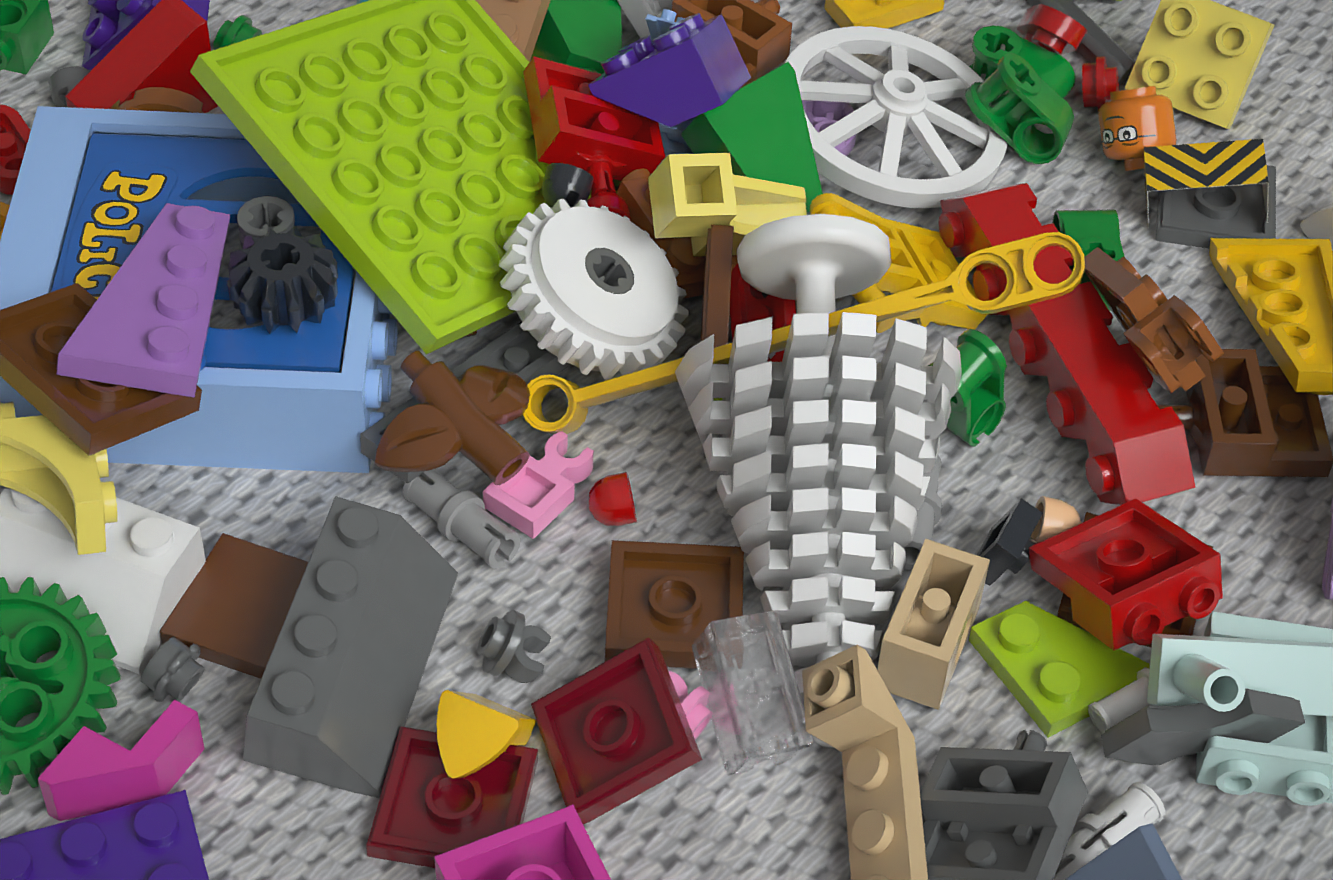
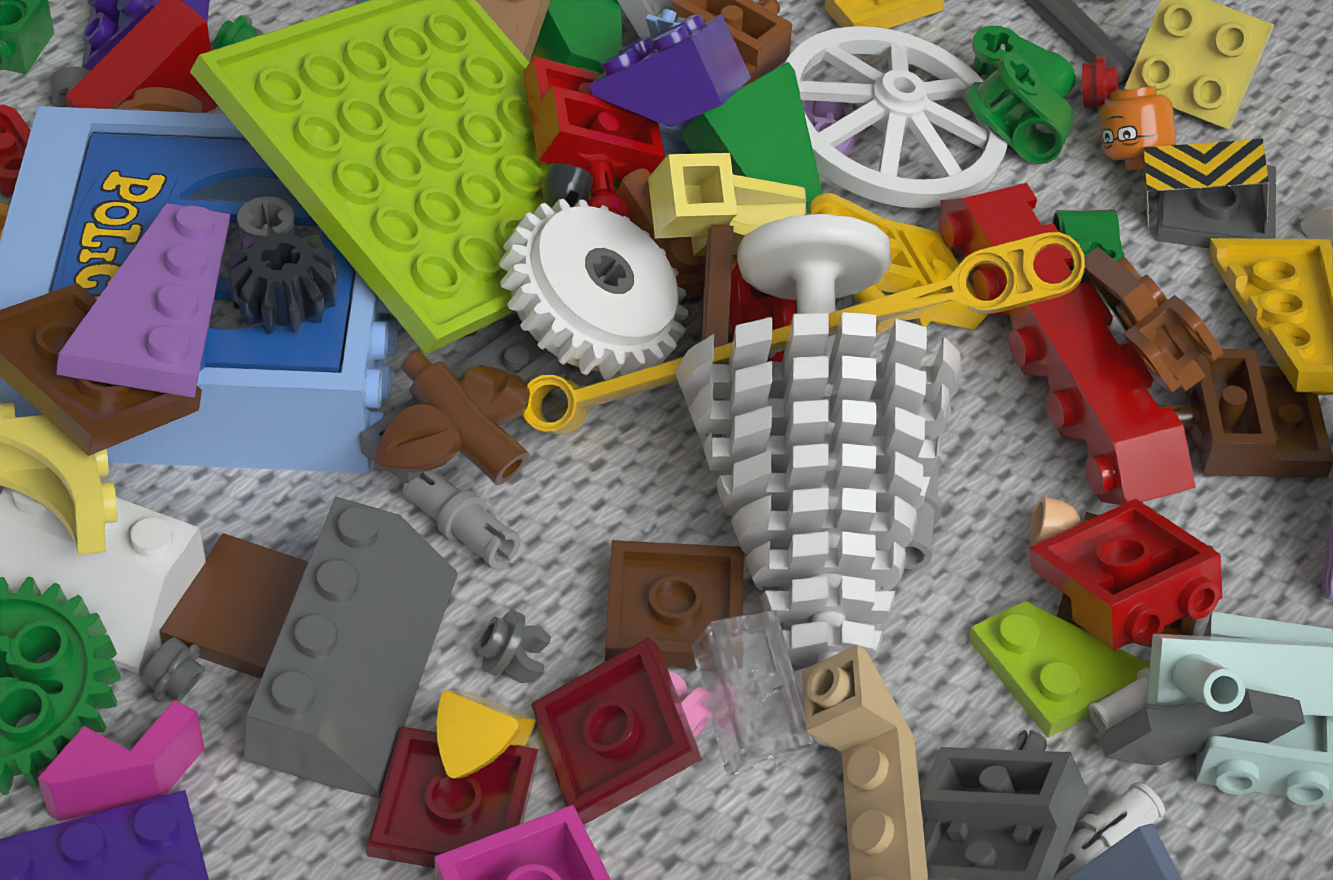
(540, 488): bright pink plate -> none
(613, 500): red hinge -> none
(932, 623): tan brick -> none
(980, 394): green piece -> none
(1010, 541): black plate -> none
(1051, 29): red plate -> none

